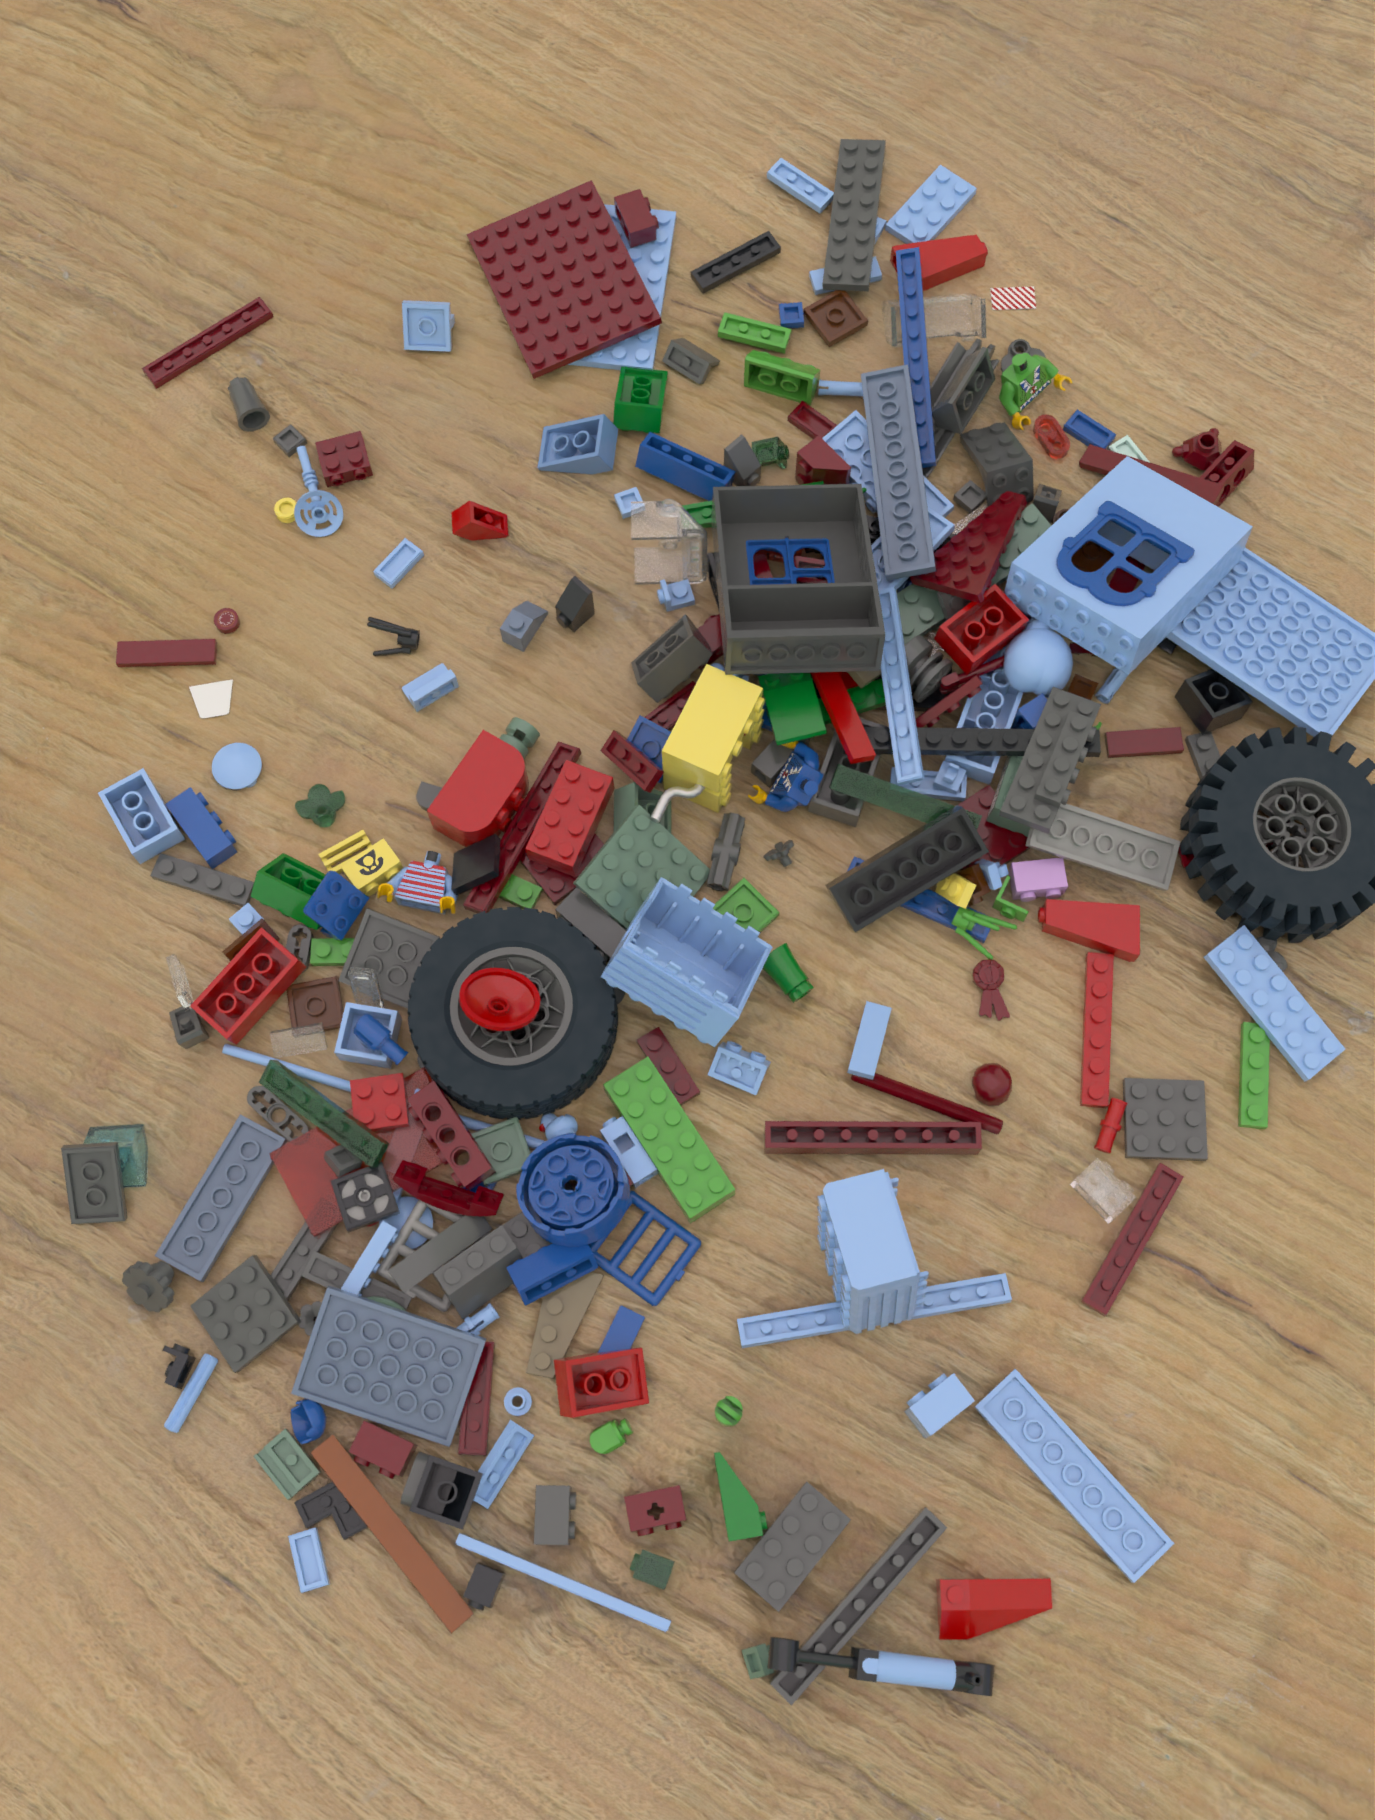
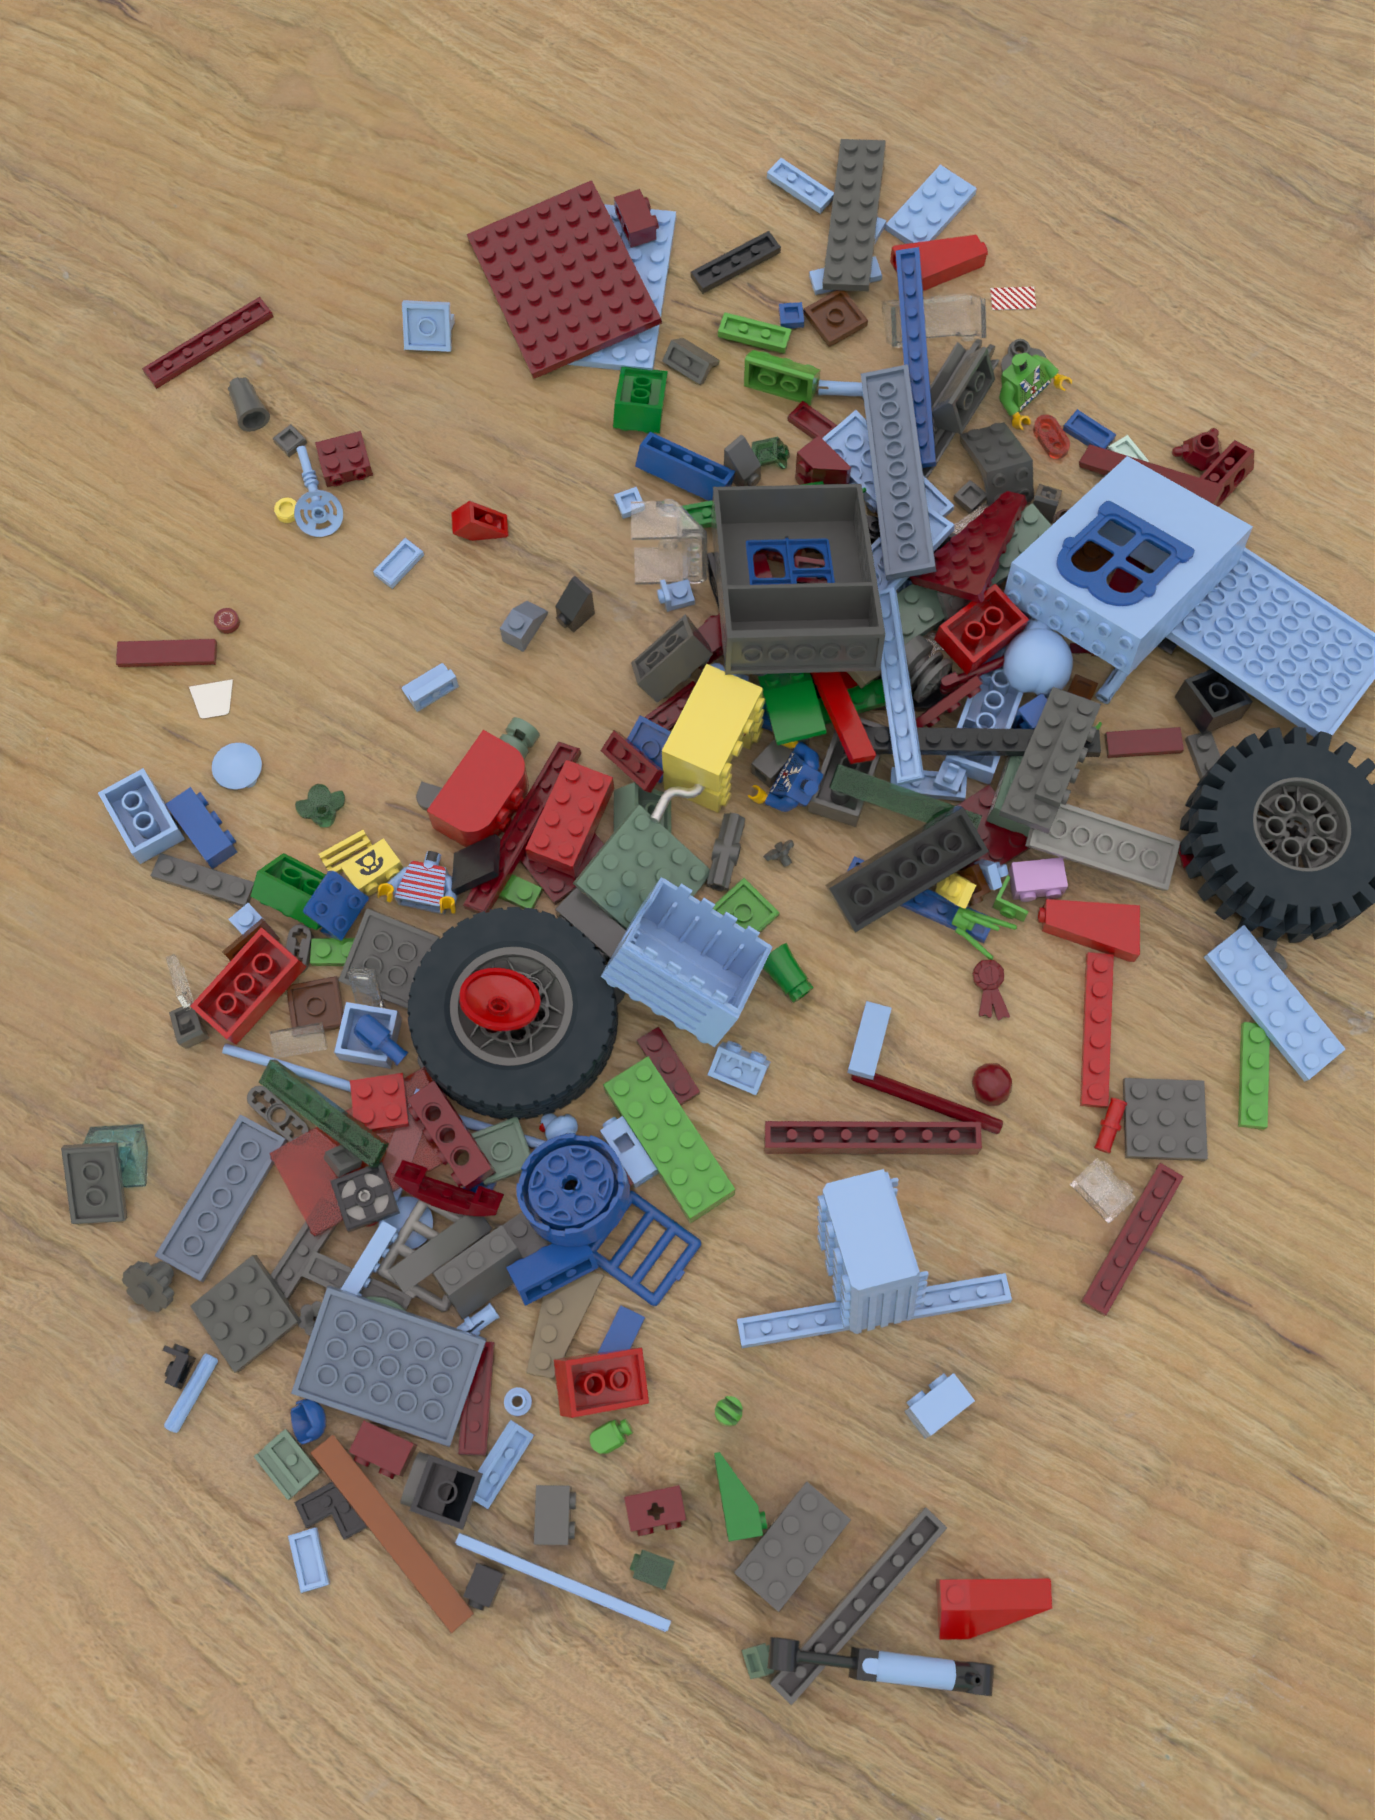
(407, 637): black plant -> none
(579, 446): medium blue slope -> none
(1074, 1476): light blue plate -> none

